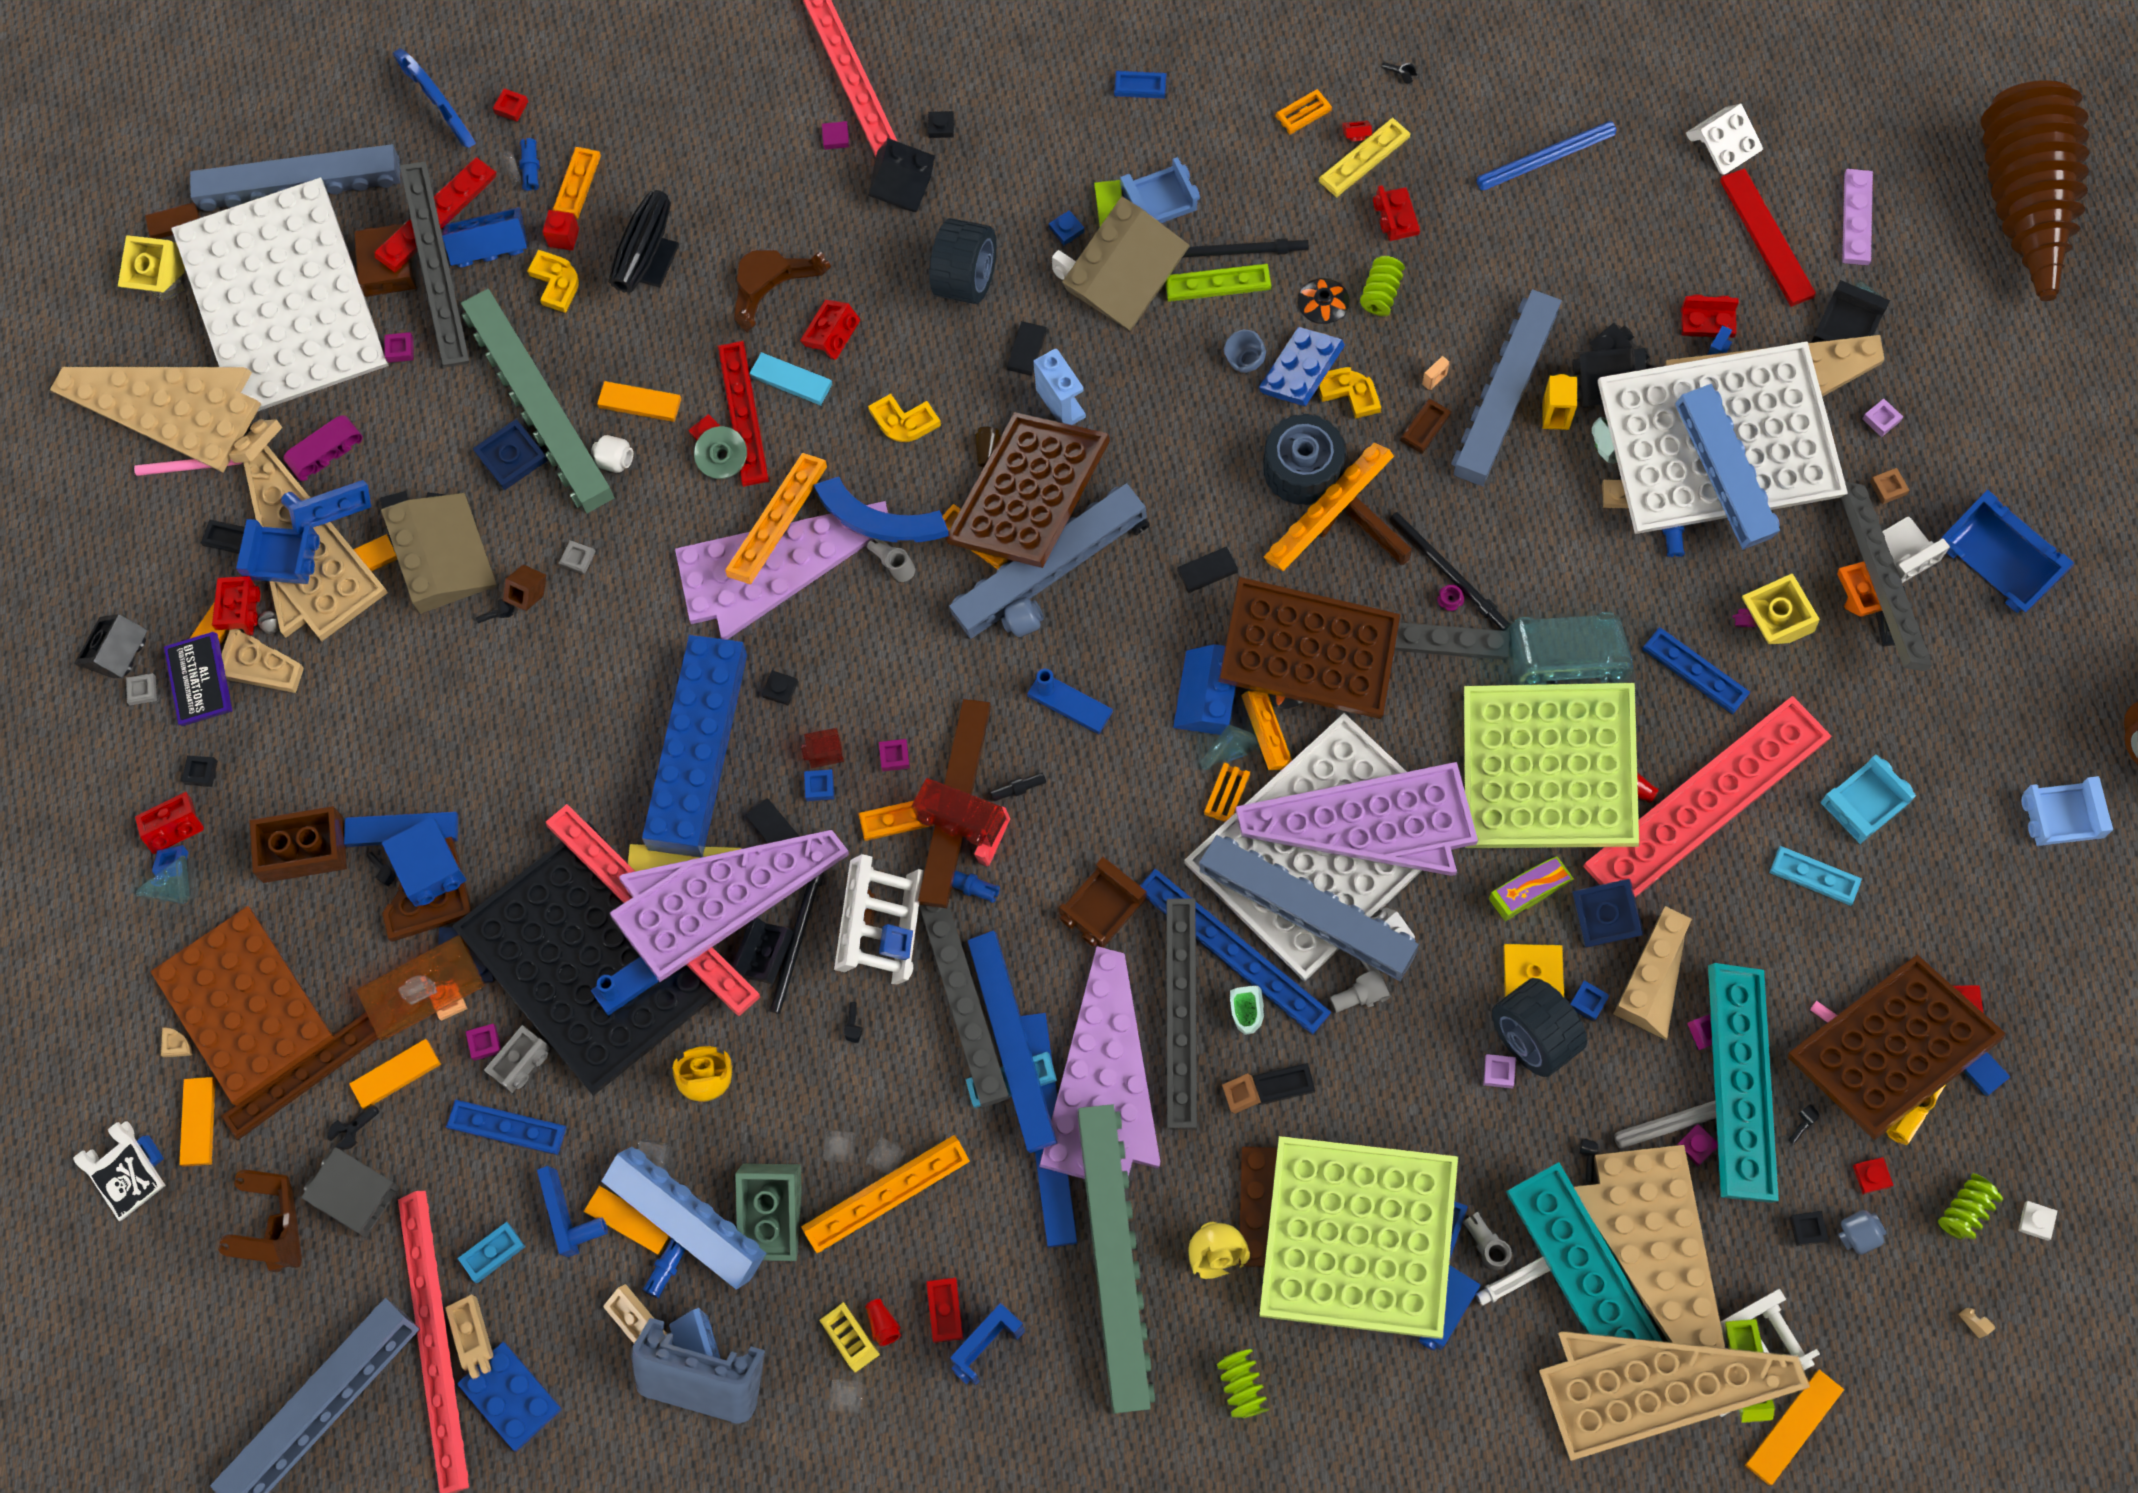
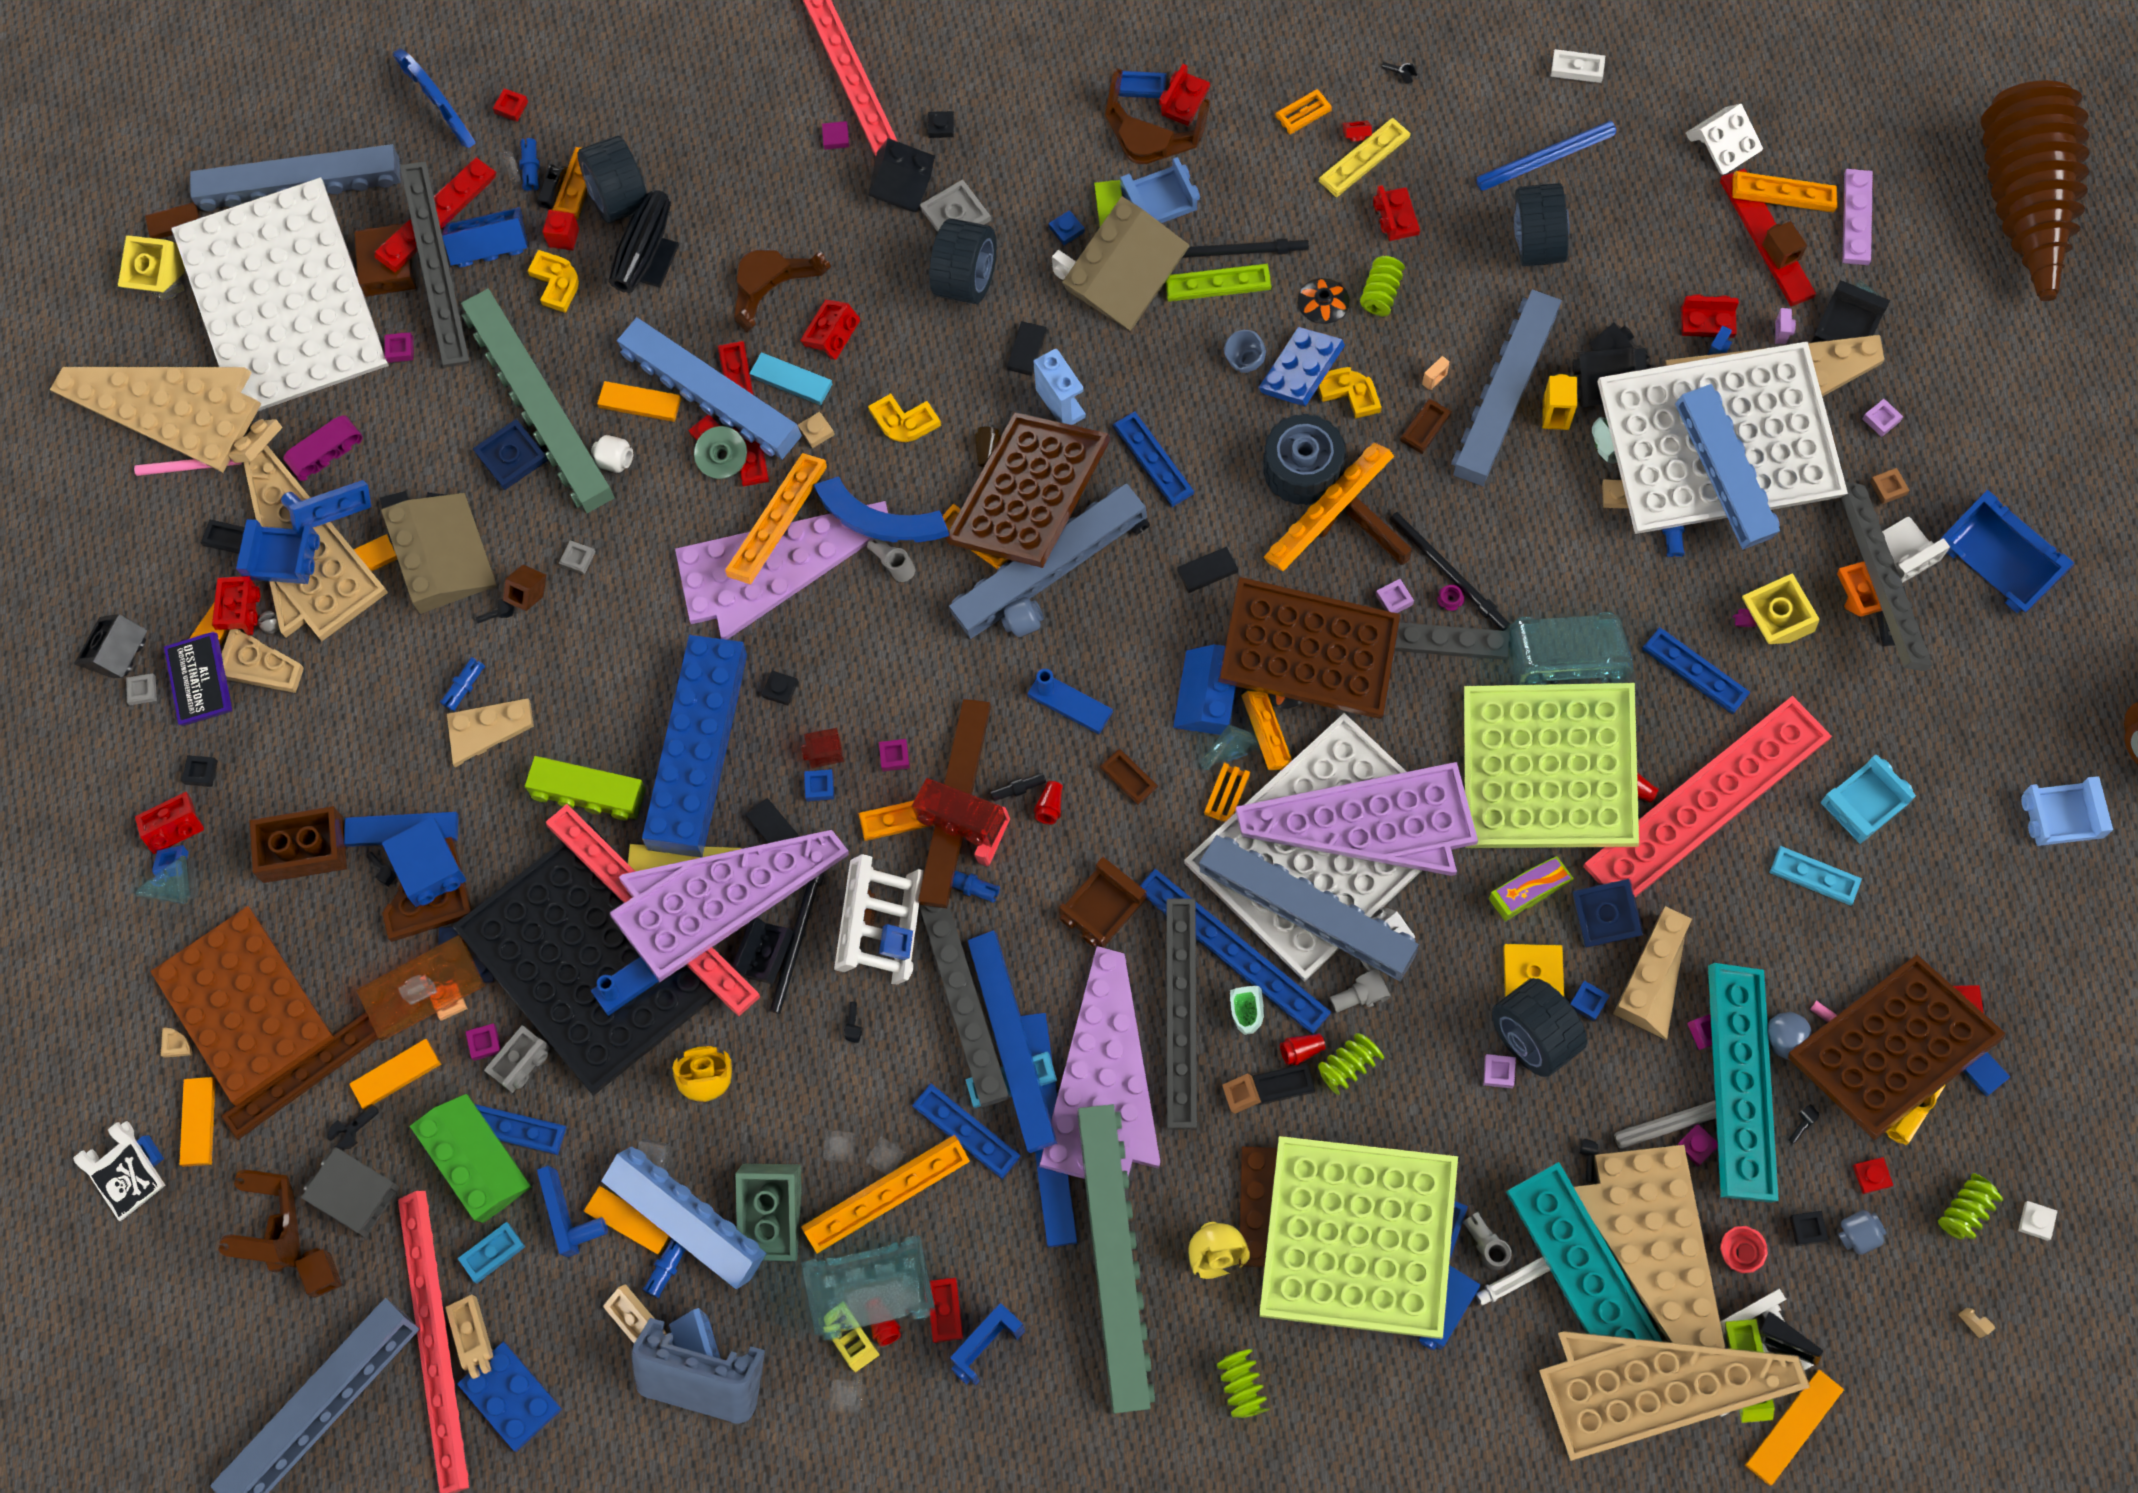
(318, 1272): none -> reddish brown brick
(462, 684): none -> blue pin
(471, 1157): none -> bright green slope
(483, 727): none -> tan wing
(551, 187): none -> black bar
(585, 788): none -> lime brick
(612, 178): none -> black wheel
(709, 388): none -> medium blue brick
(816, 429): none -> tan plate
(869, 1288): none -> clear light blue windscreen
(955, 203): none -> light grey tile
(970, 1132): none -> blue tile
(1049, 804): none -> red cone
(1128, 776): none -> reddish brown tile
(1145, 141): none -> reddish brown piece
(1153, 459): none -> blue tile
(1183, 96): none -> red bracket
(1300, 1048): none -> red cone
(1349, 1061): none -> lime piece
(1394, 597): none -> lavender plate
(1541, 224): none -> black wheel
(1578, 66): none -> white plate
(1751, 1249): none -> coral hair
(1784, 191): none -> light orange tile
(1784, 244): none -> reddish brown brick
(1784, 326): none -> lavender plate
(1787, 1032): none -> sand blue hair
(1788, 1340): none -> black slope

